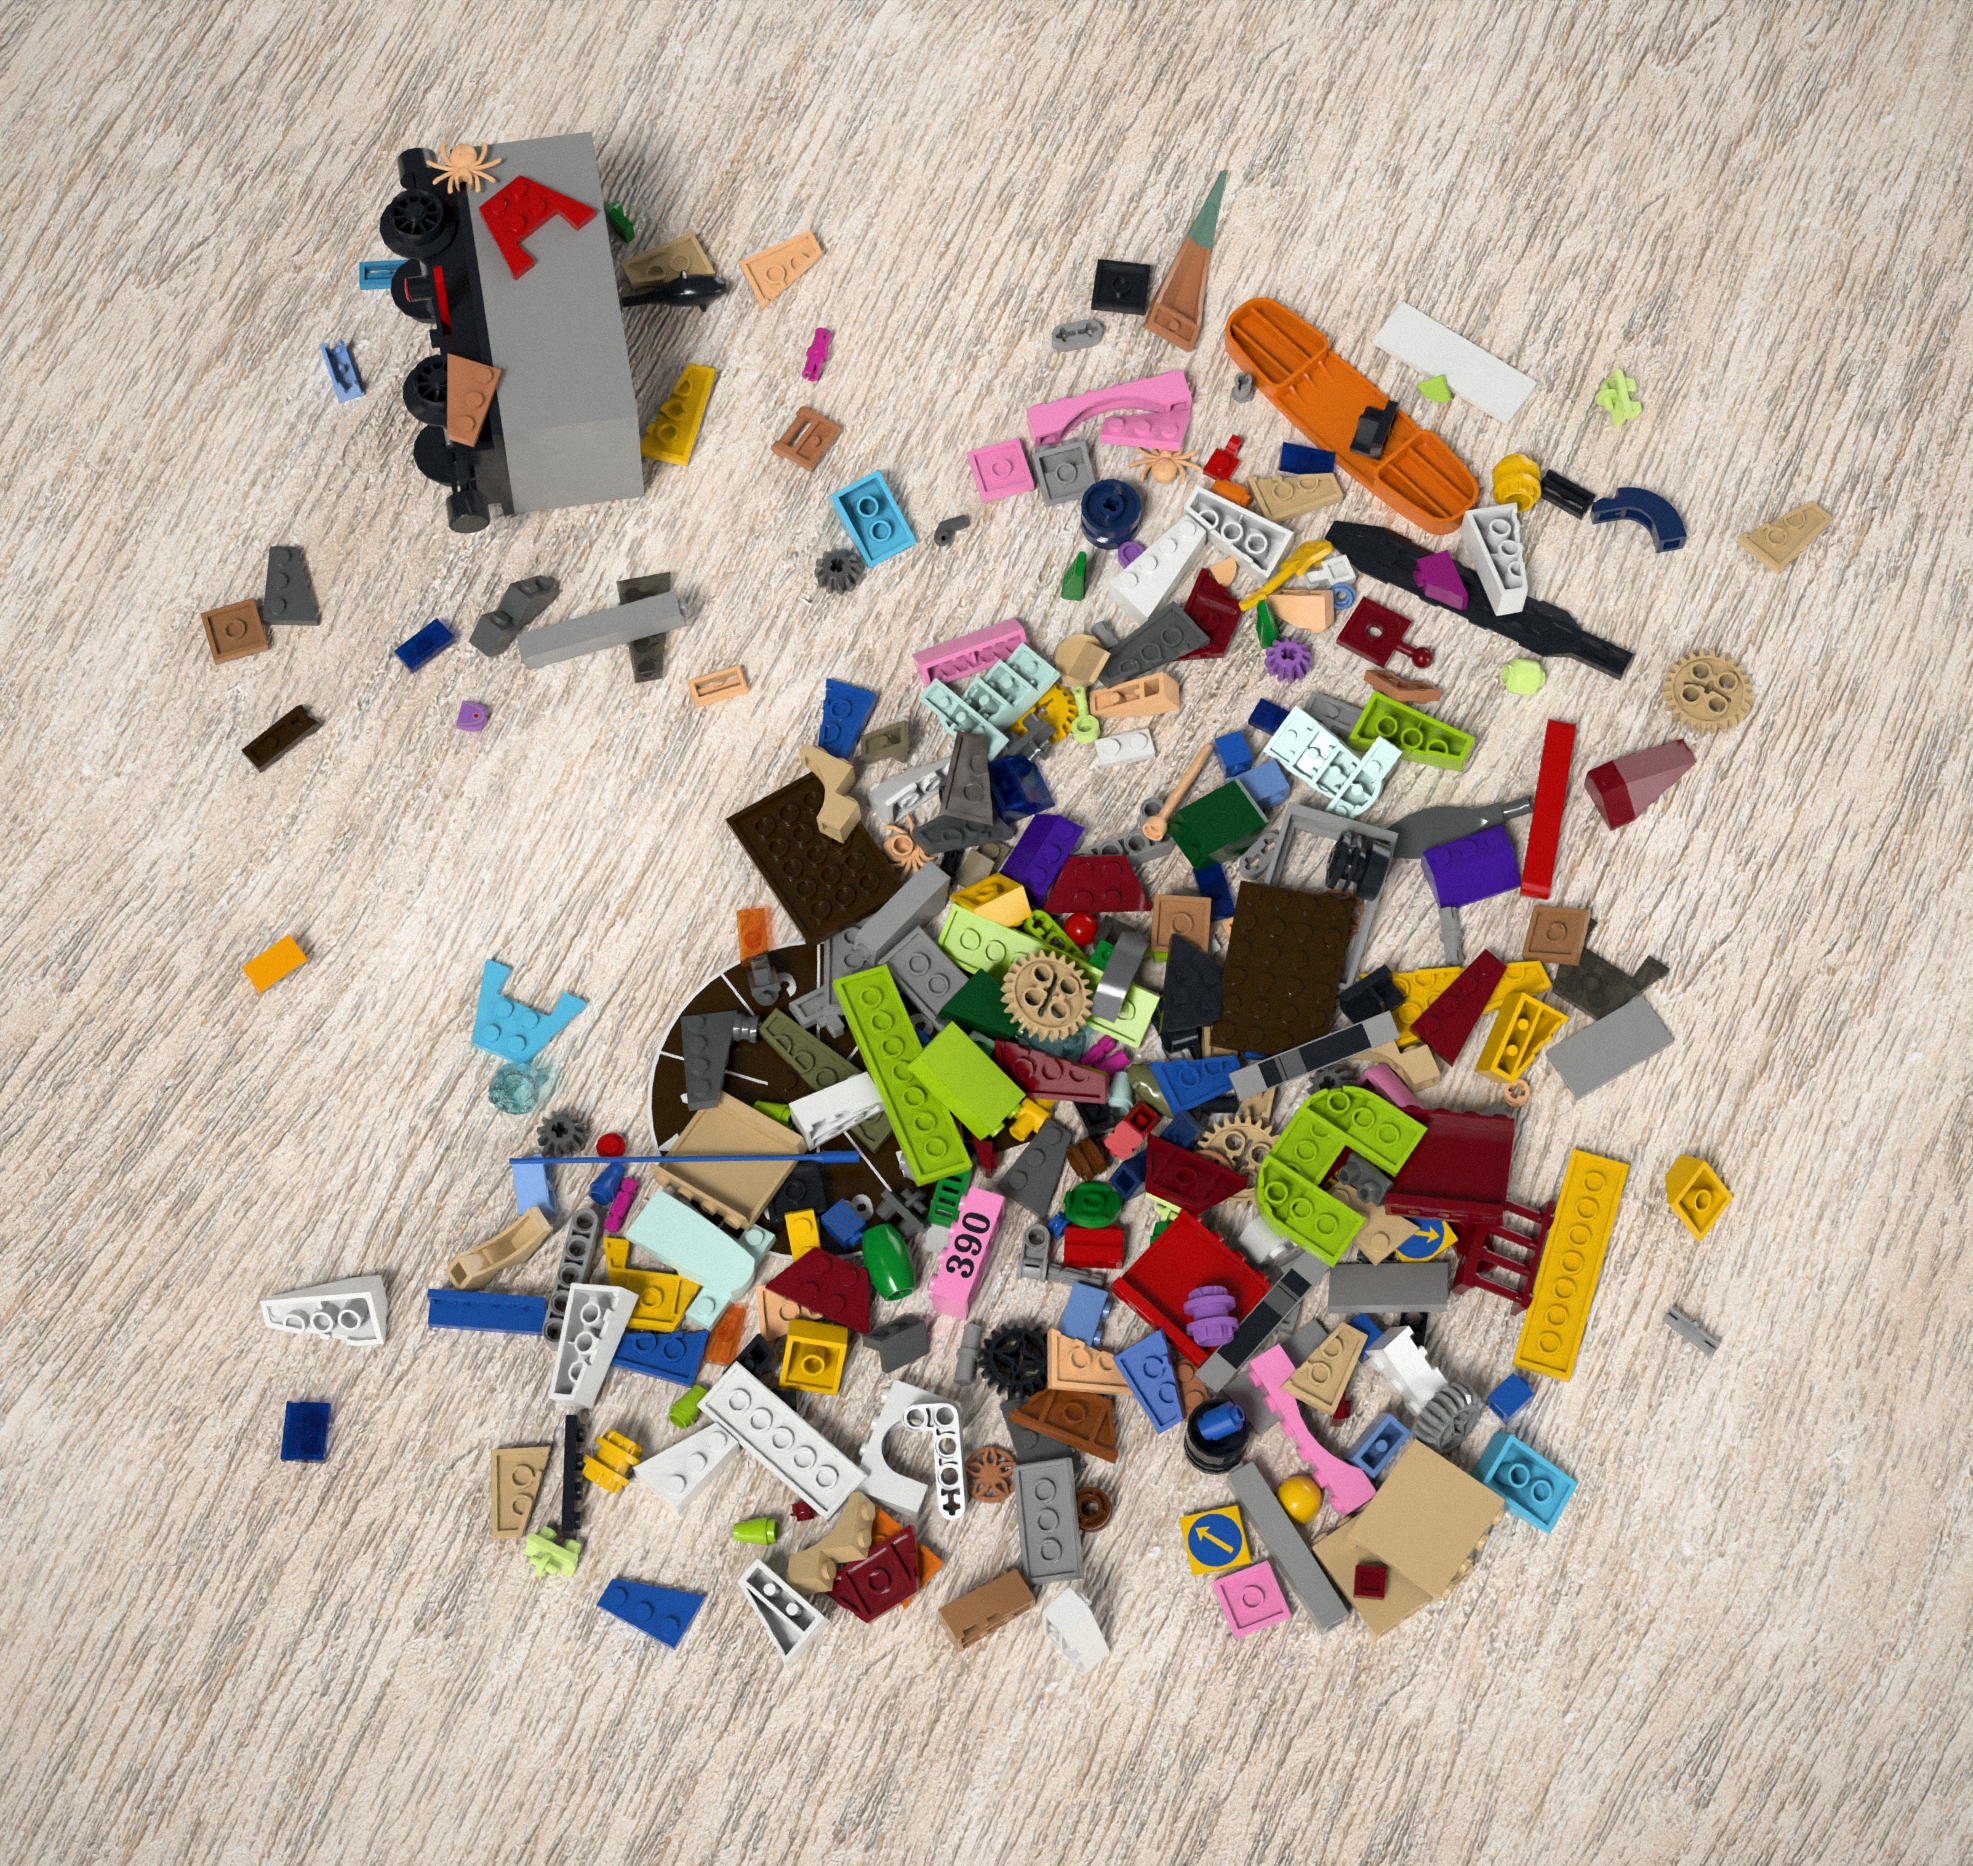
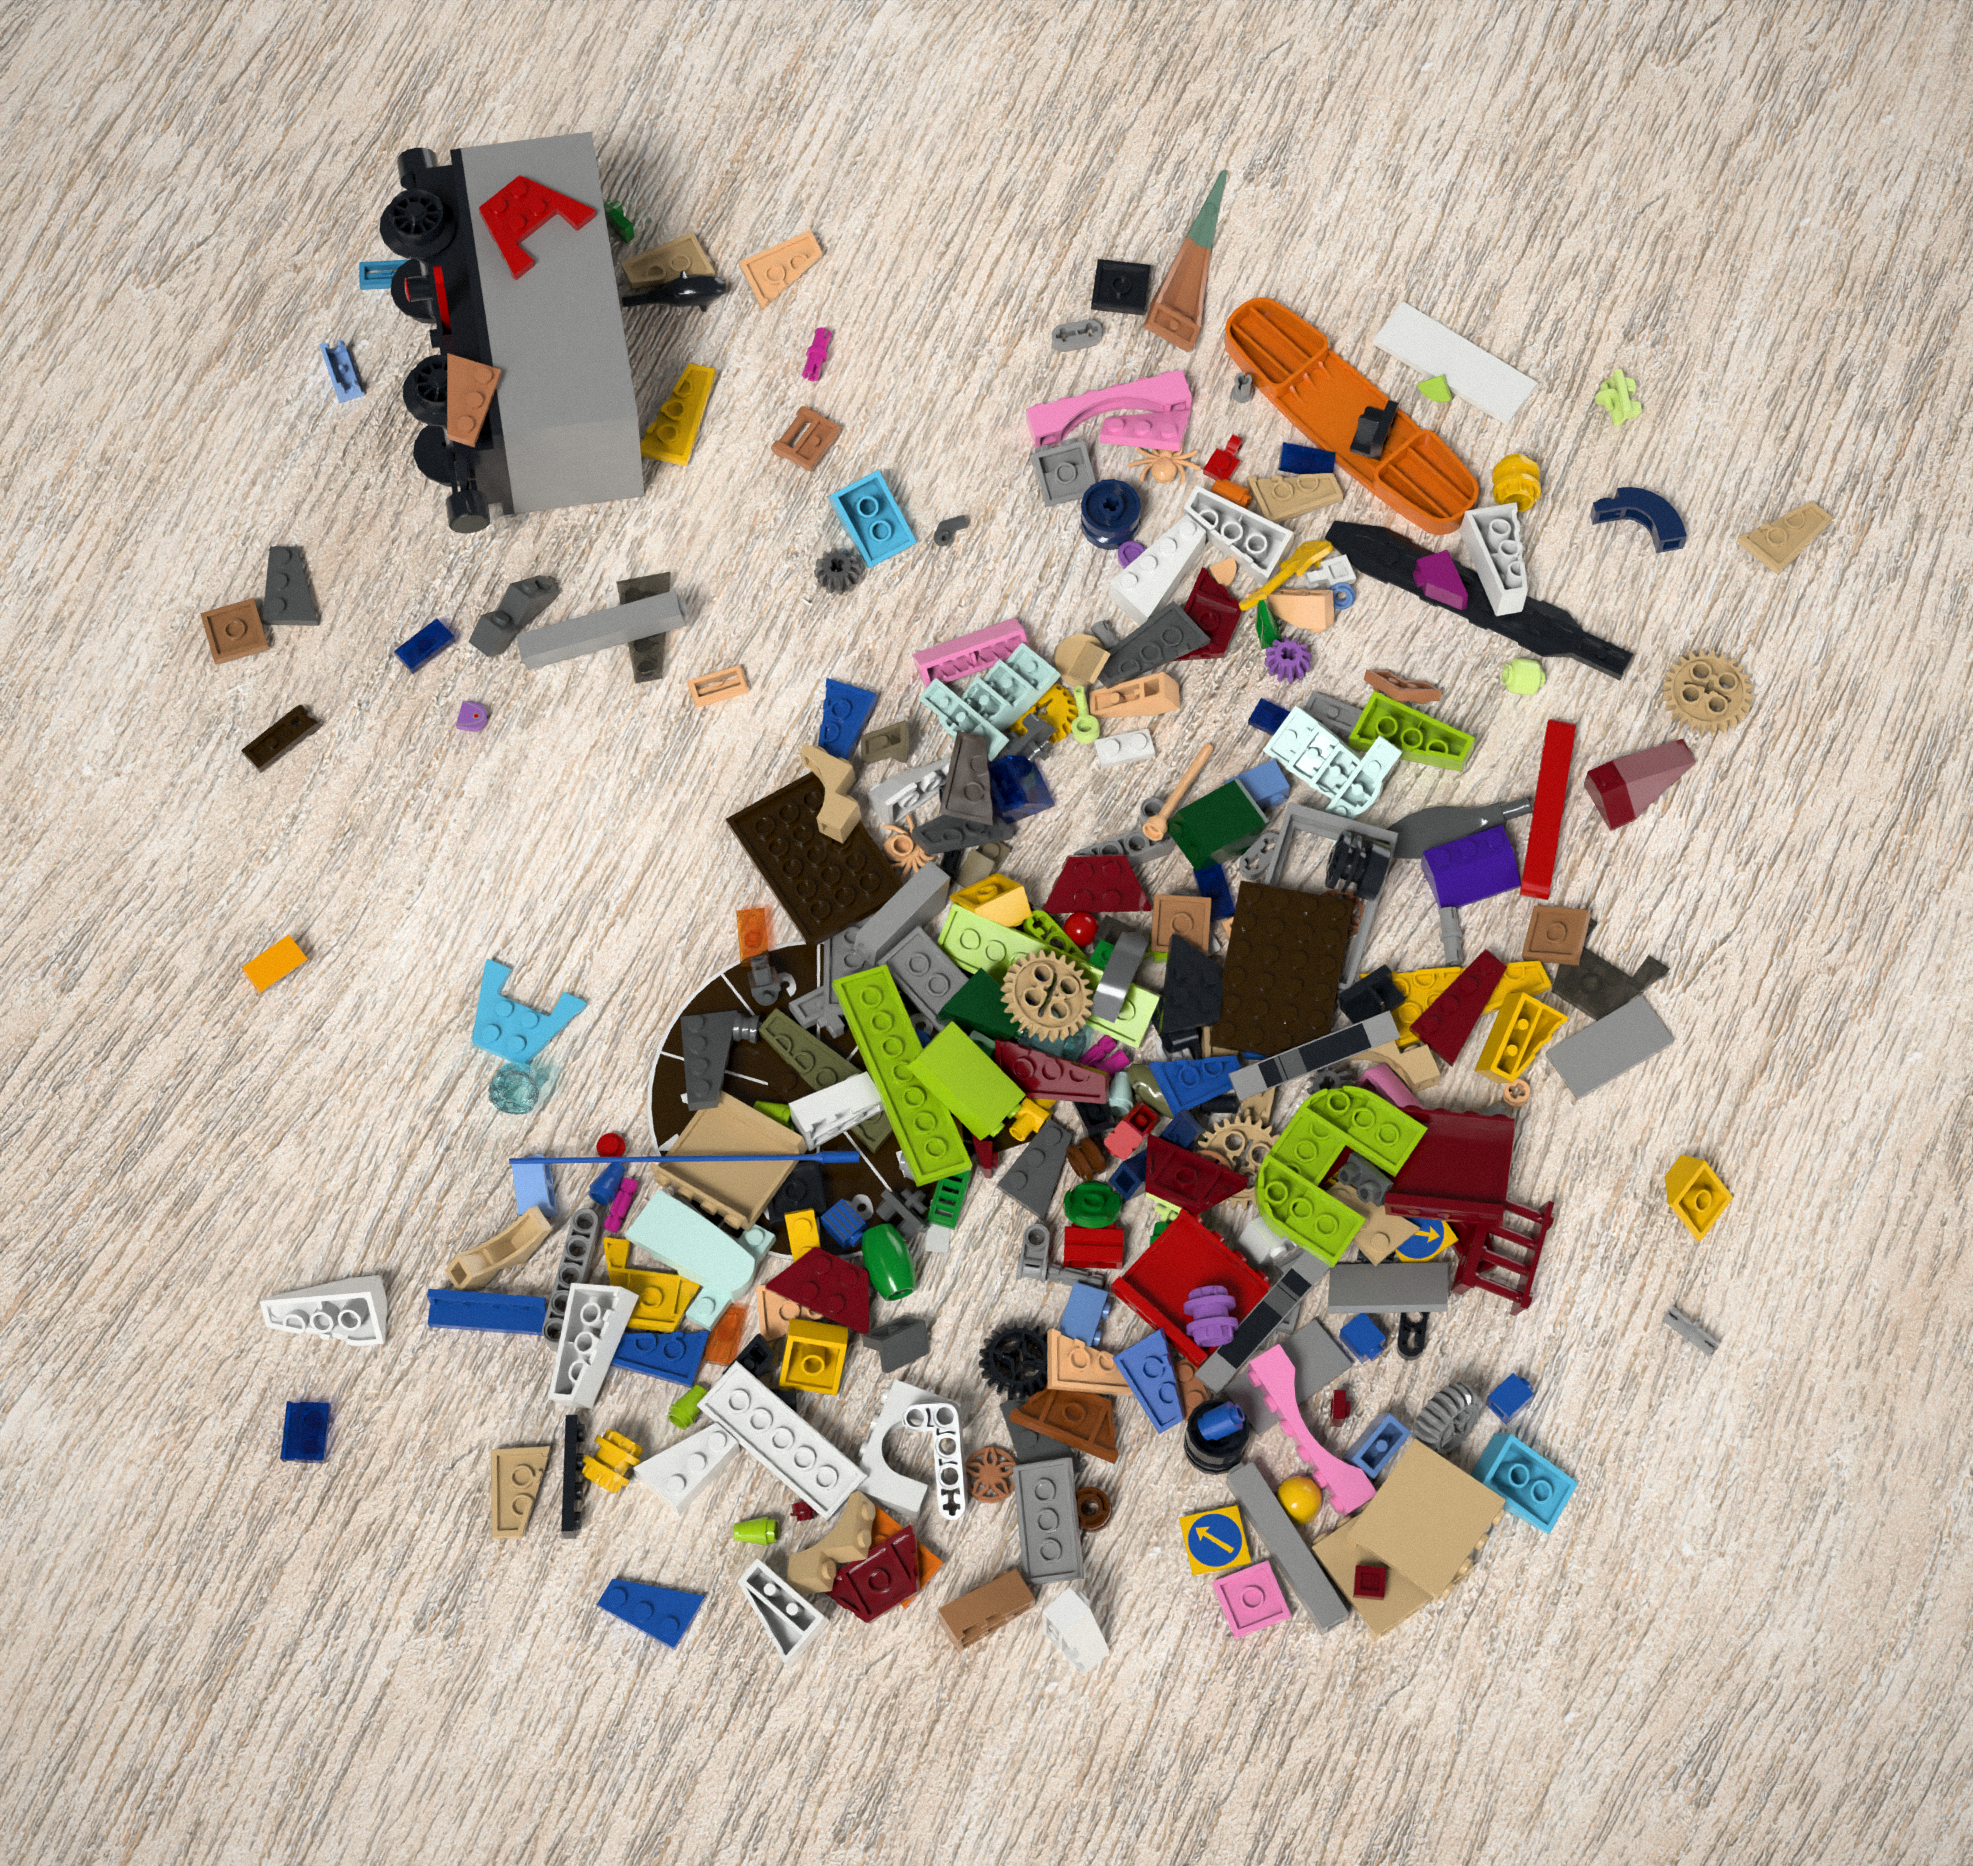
(463, 166): light nougat animal -> none
(549, 1556): yellowish green hips -> none
(570, 1141): flat silver gear -> none
(967, 1354): light grey pin -> none
(968, 1252): bright pink brick -> none
(1000, 470): bright pink plate -> none
(1041, 853): dark purple slope -> none
(1058, 1224): blue bush -> none
(1075, 579): green slope -> none
(1232, 754): blue brick -> none
(1327, 1369): tan wing -> none
(1381, 648): dark red plate -> none
(1406, 1367): white wedge -> none
(1568, 491): black tile -> none
(1570, 1265): yellow plate -> none

